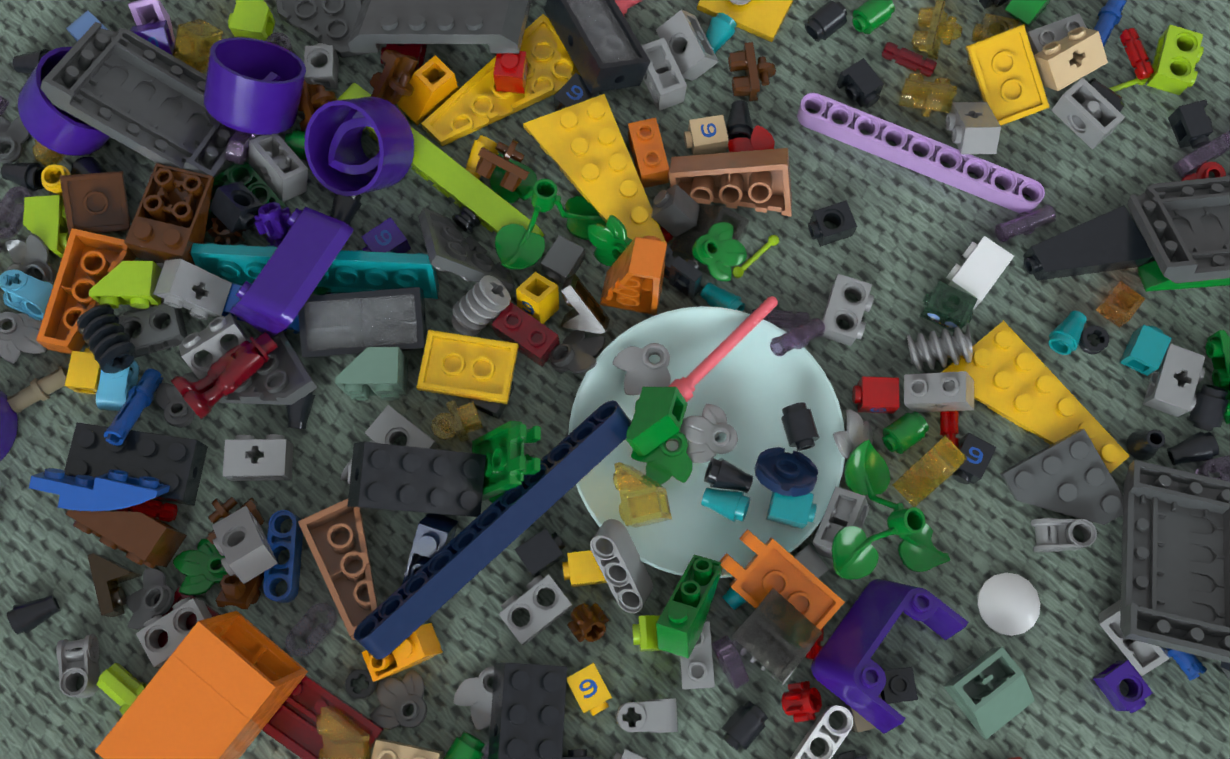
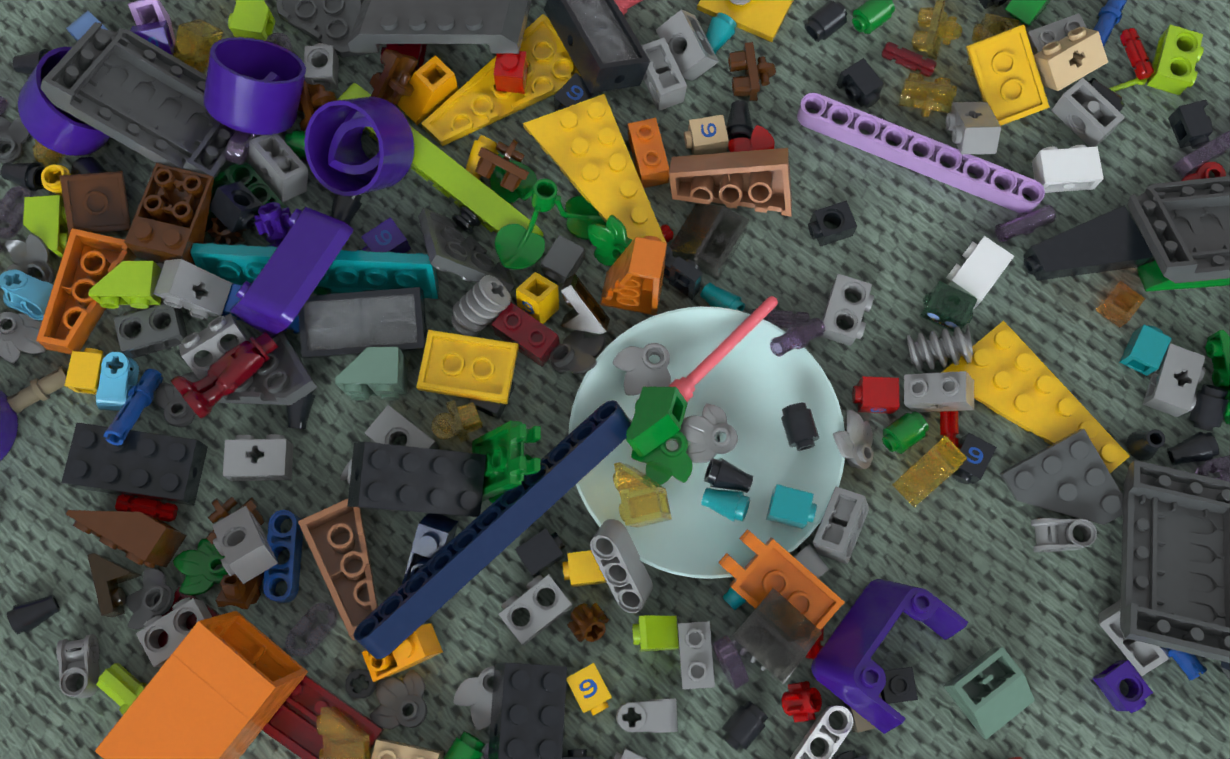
(97, 493): blue slope -> none
(106, 339): black piece -> none
(675, 210): dark grey brick -> none
(688, 607): green slope -> none
(723, 251): green plate -> none
(738, 271): lime hinge -> none
(786, 472): dark blue tile -> none
(852, 550): green plant -> none
(1008, 604): white dish -> none
(1067, 334): teal cone -> none
(1068, 168): none -> white brick
(1102, 335): black bush -> none

